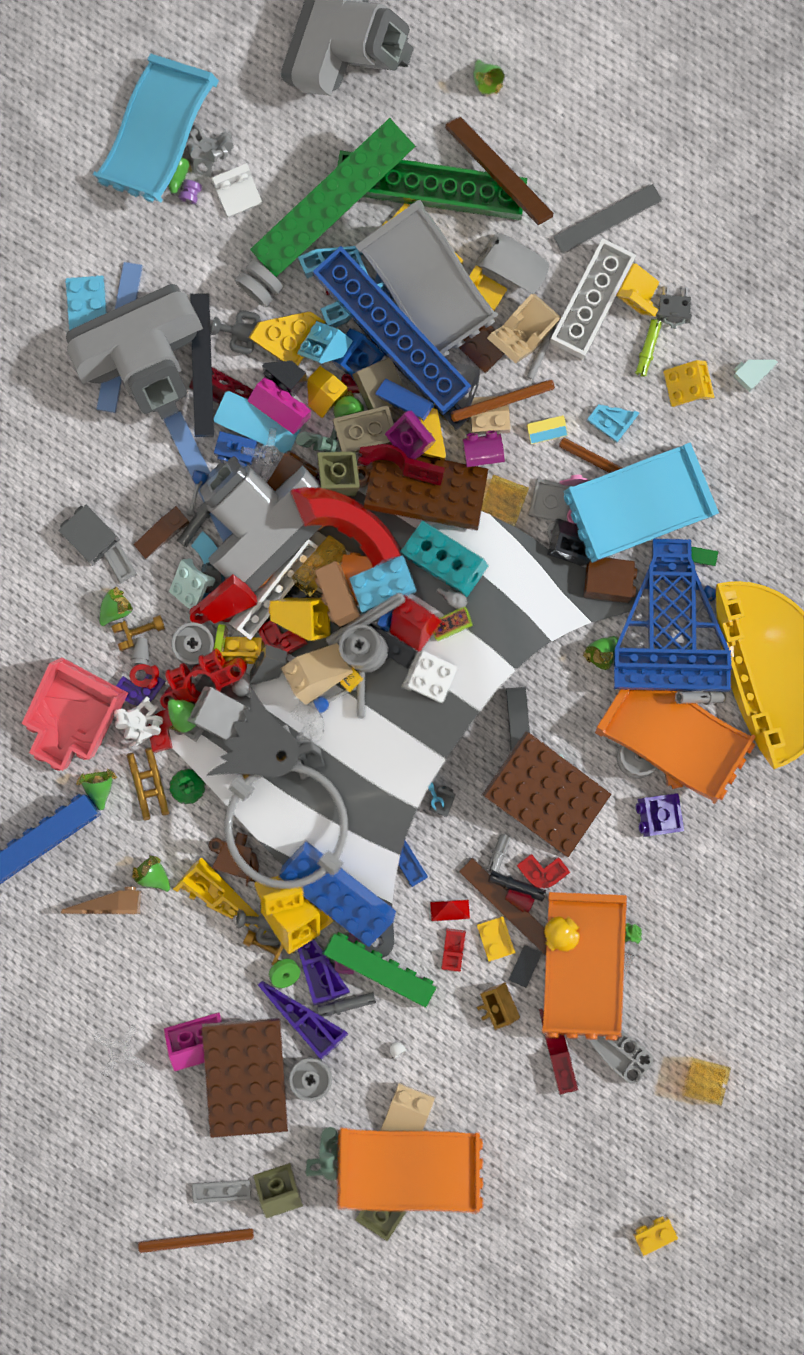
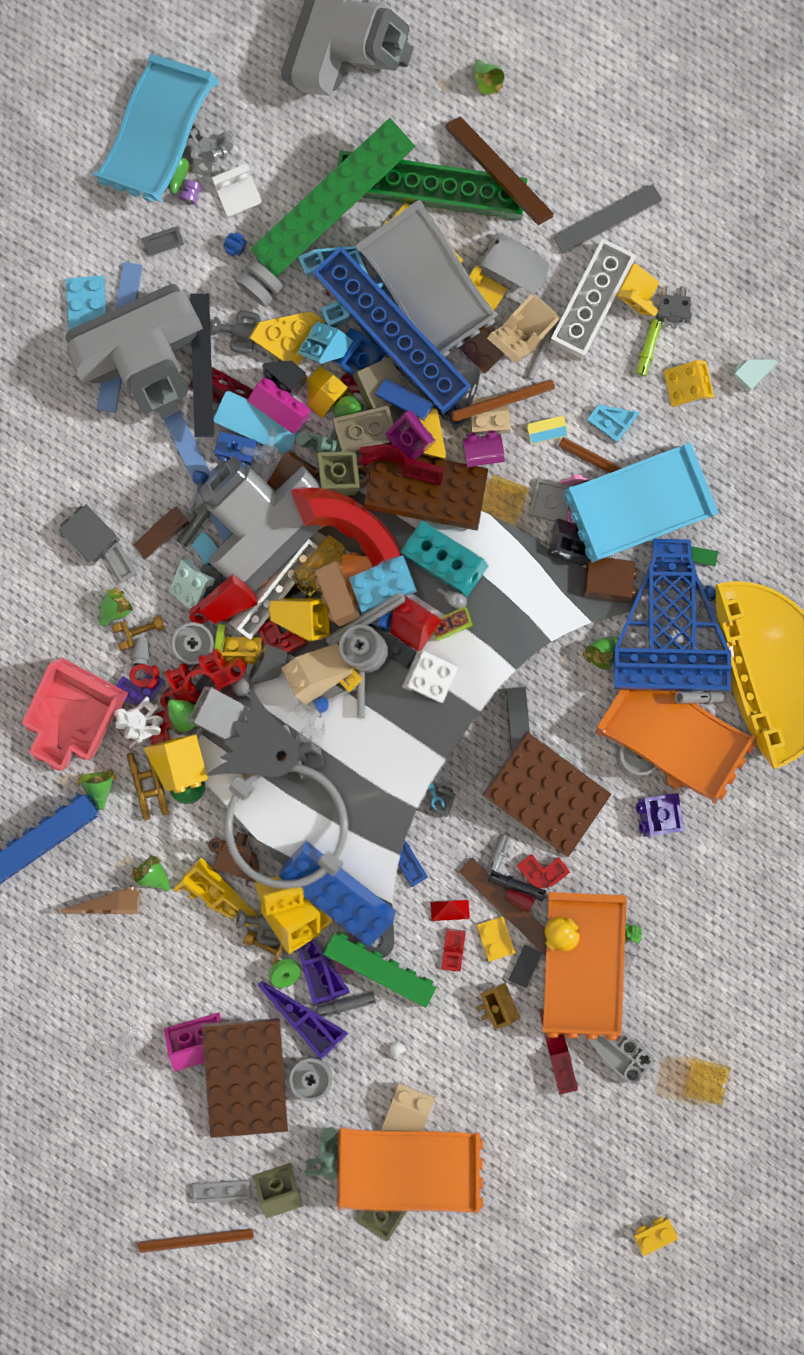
(163, 241): none -> dark grey tile
(178, 763): none -> yellow slope
(235, 244): none -> blue gear

